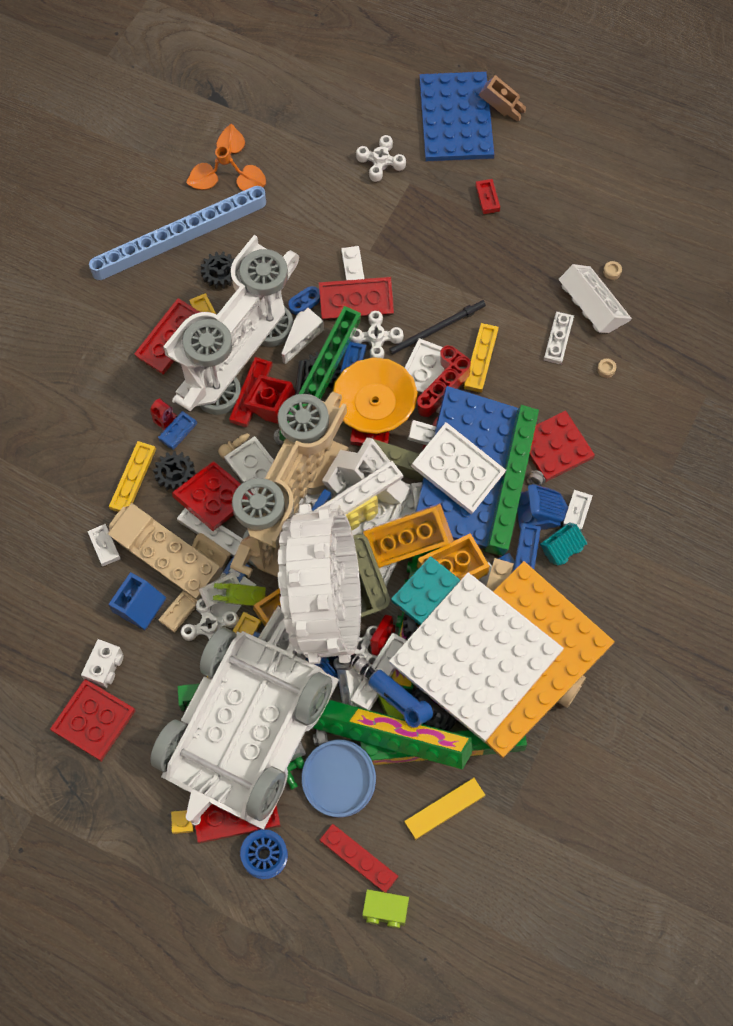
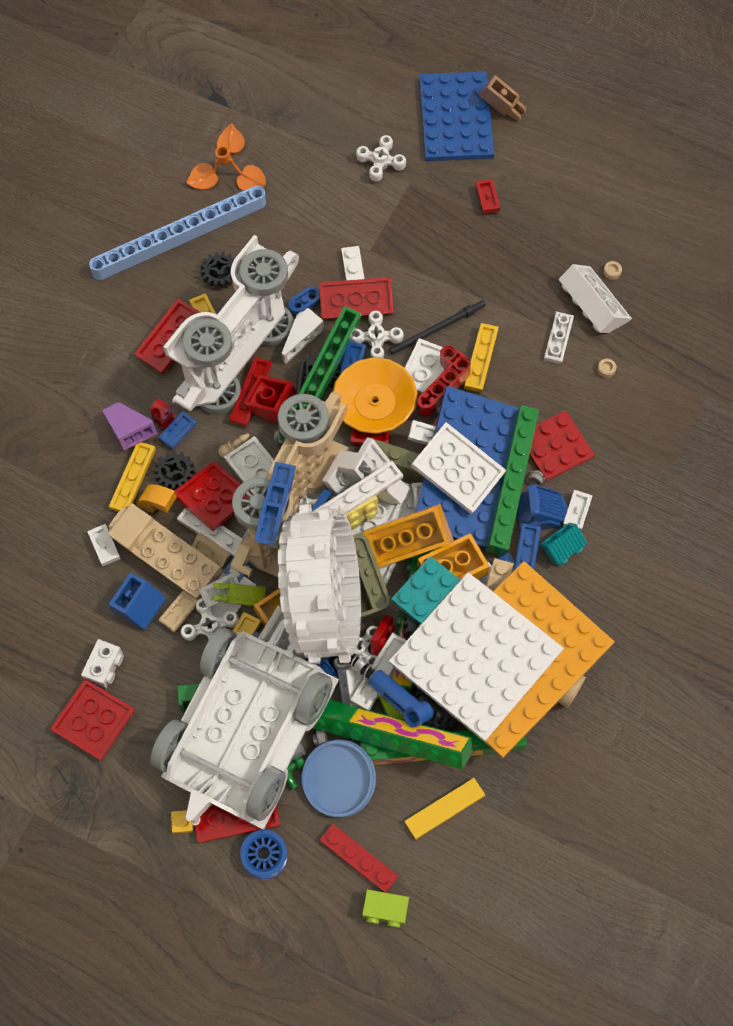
(129, 425): none -> medium lavender slope
(155, 498): none -> light orange brick
(275, 504): none -> blue slope

